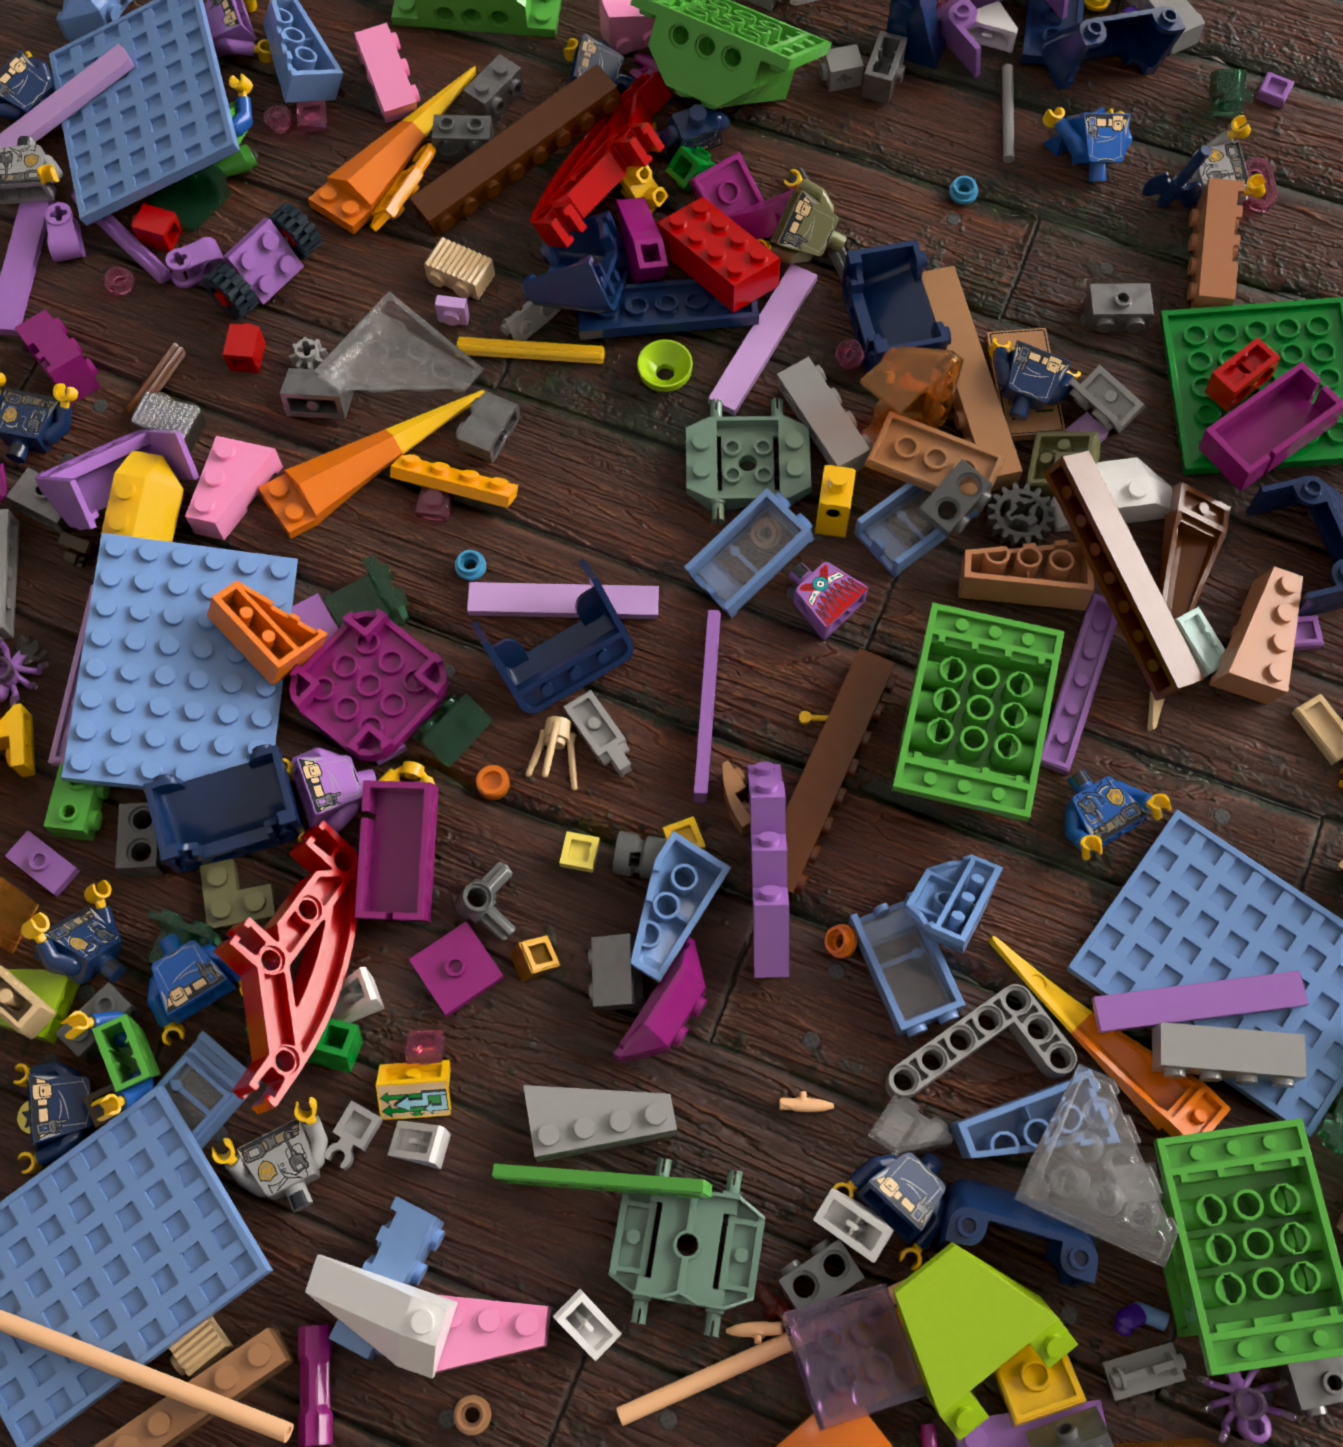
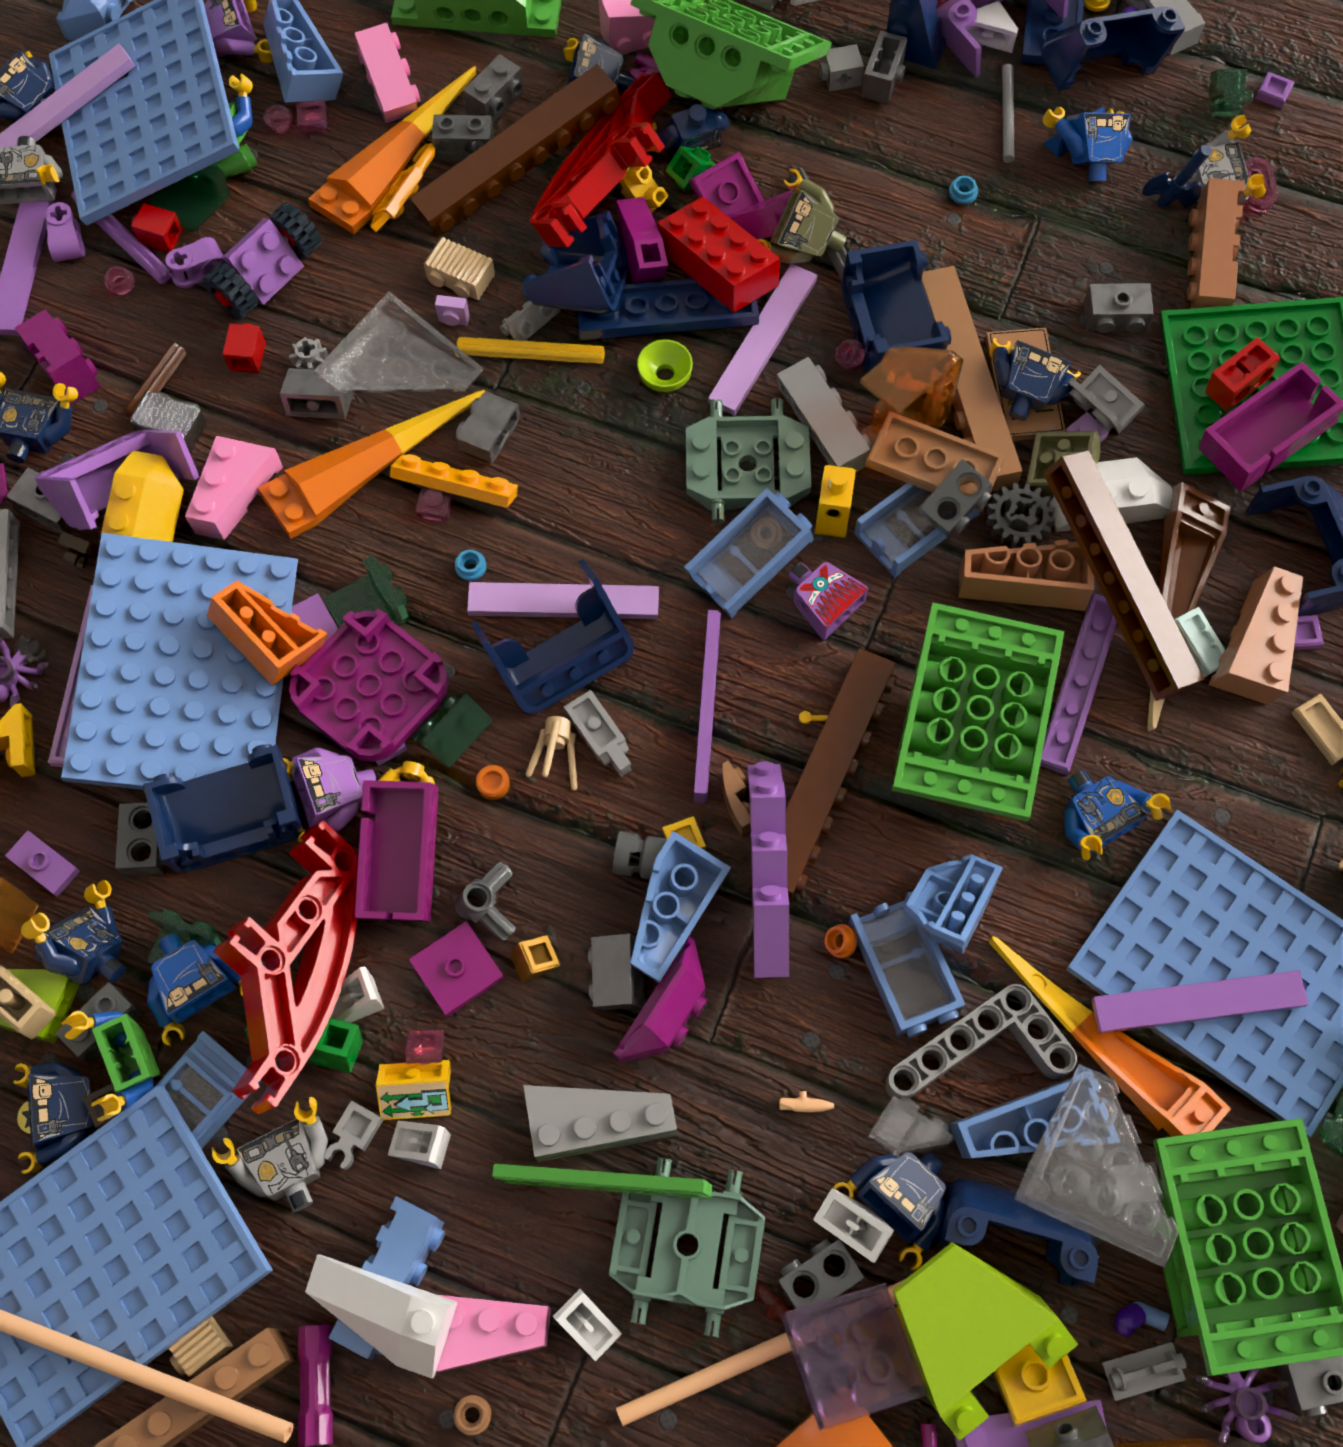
(75, 809): bright green brick -> none
(228, 904): olive plate -> none
(579, 852): light yellow plate -> none
(756, 1330): light nougat helmet -> none
(1228, 1054): light grey brick -> none

